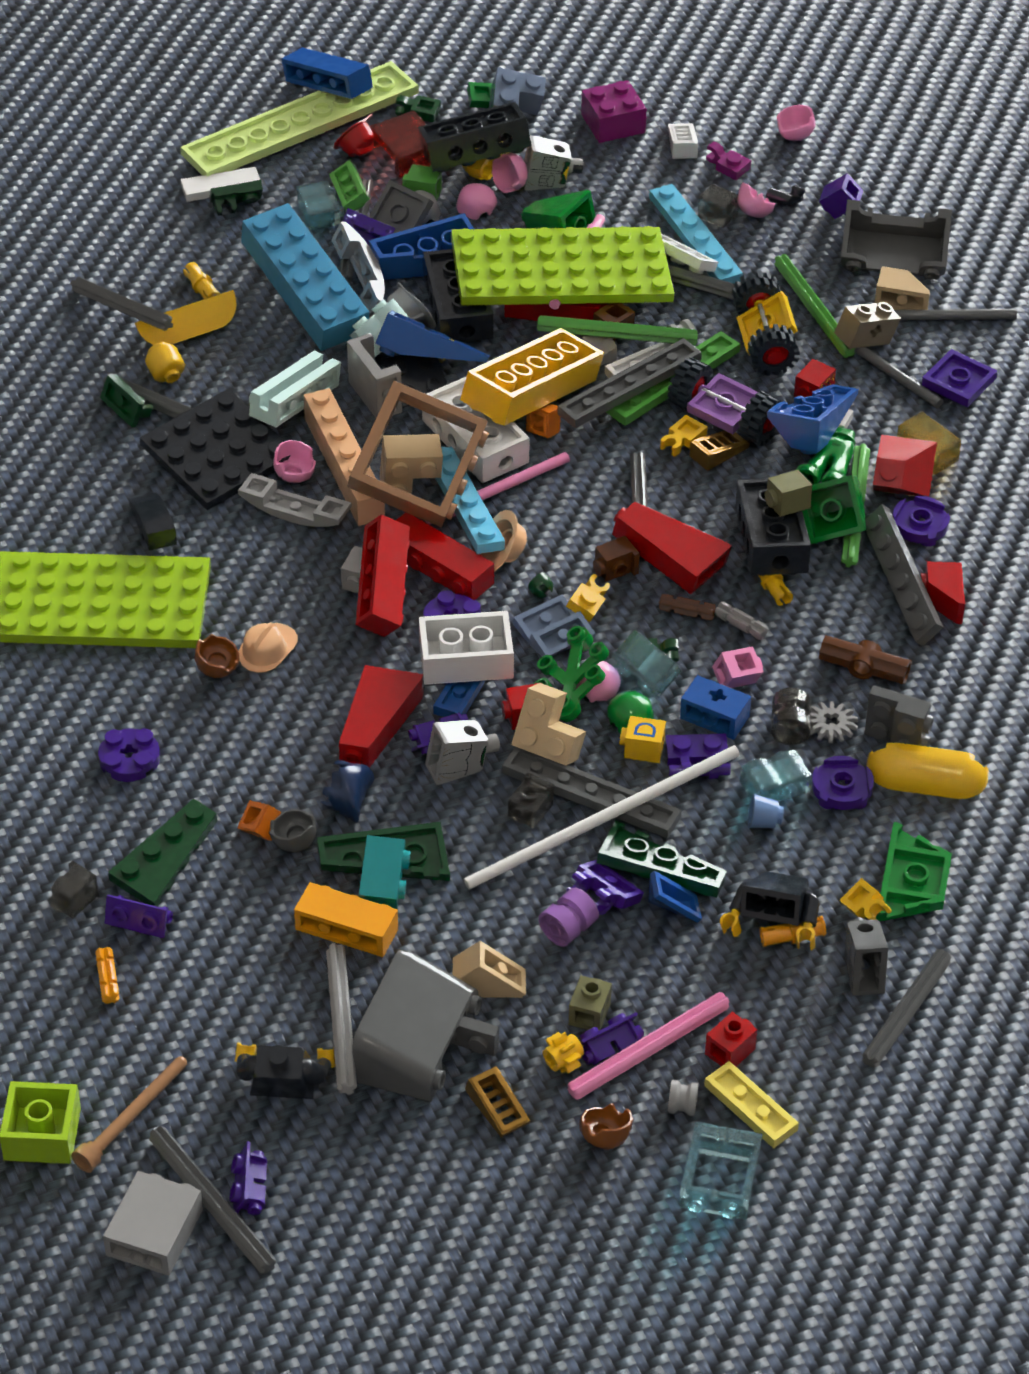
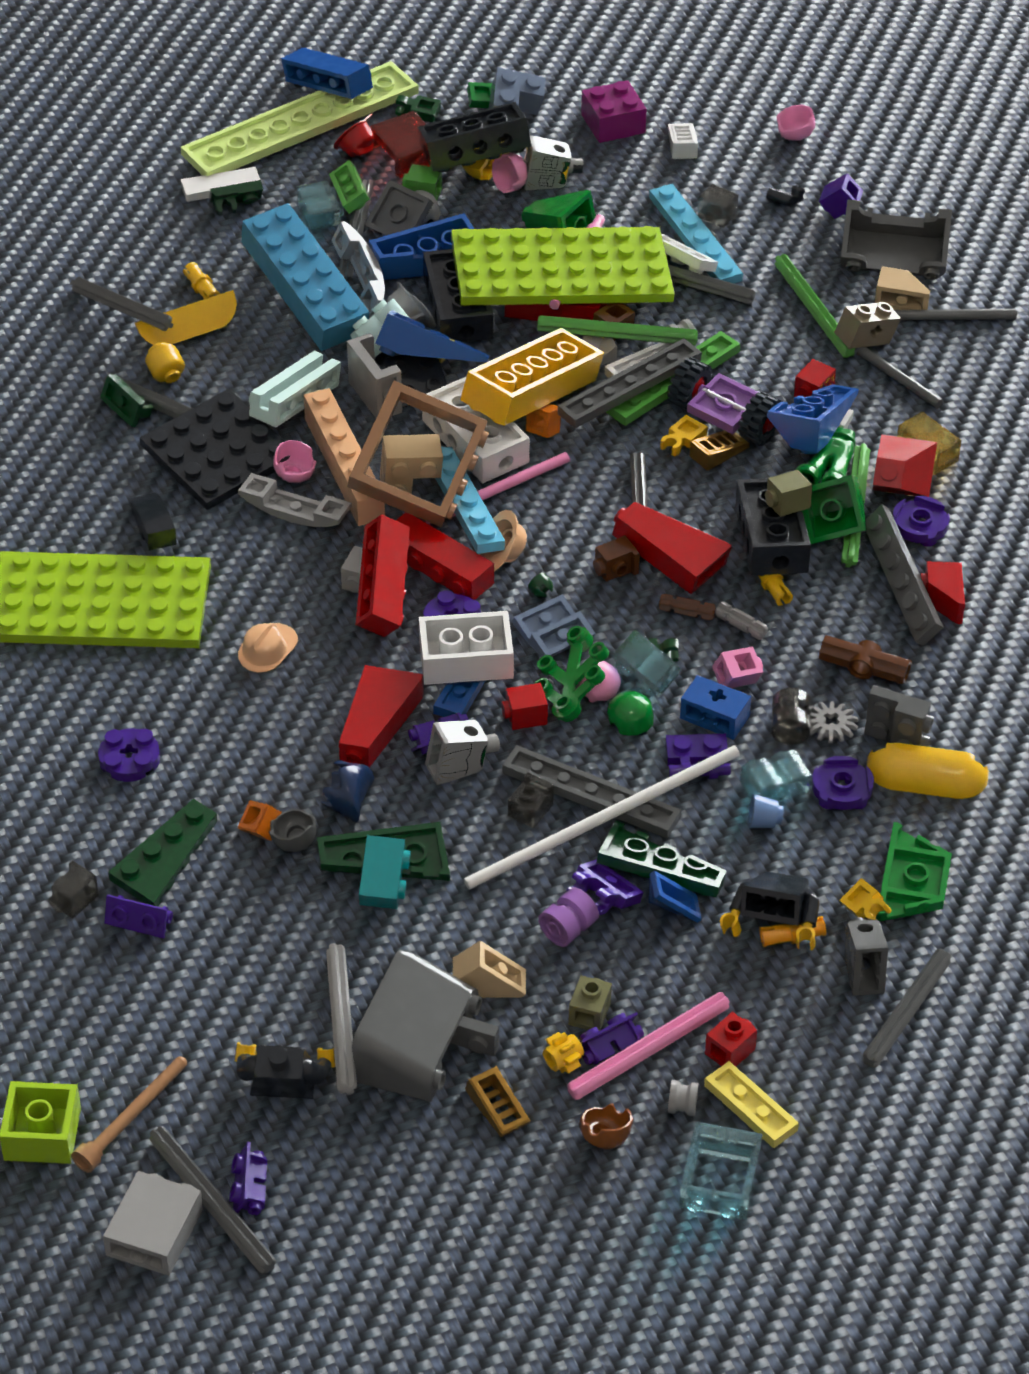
(107, 975): light orange axle -> none
(216, 656): dark orange hair -> none
(346, 919): light orange brick -> none
(367, 226): dark purple hinge -> none
(475, 200): bright pink hair -> none
(541, 730): tan brick -> none
(588, 598): yellow plate -> none
(643, 739): yellow brick -> none
(730, 163): magenta plate -> none
(752, 204): bright pink hair -> none
(766, 323): plate -> none
(959, 378): dark purple plate -> none

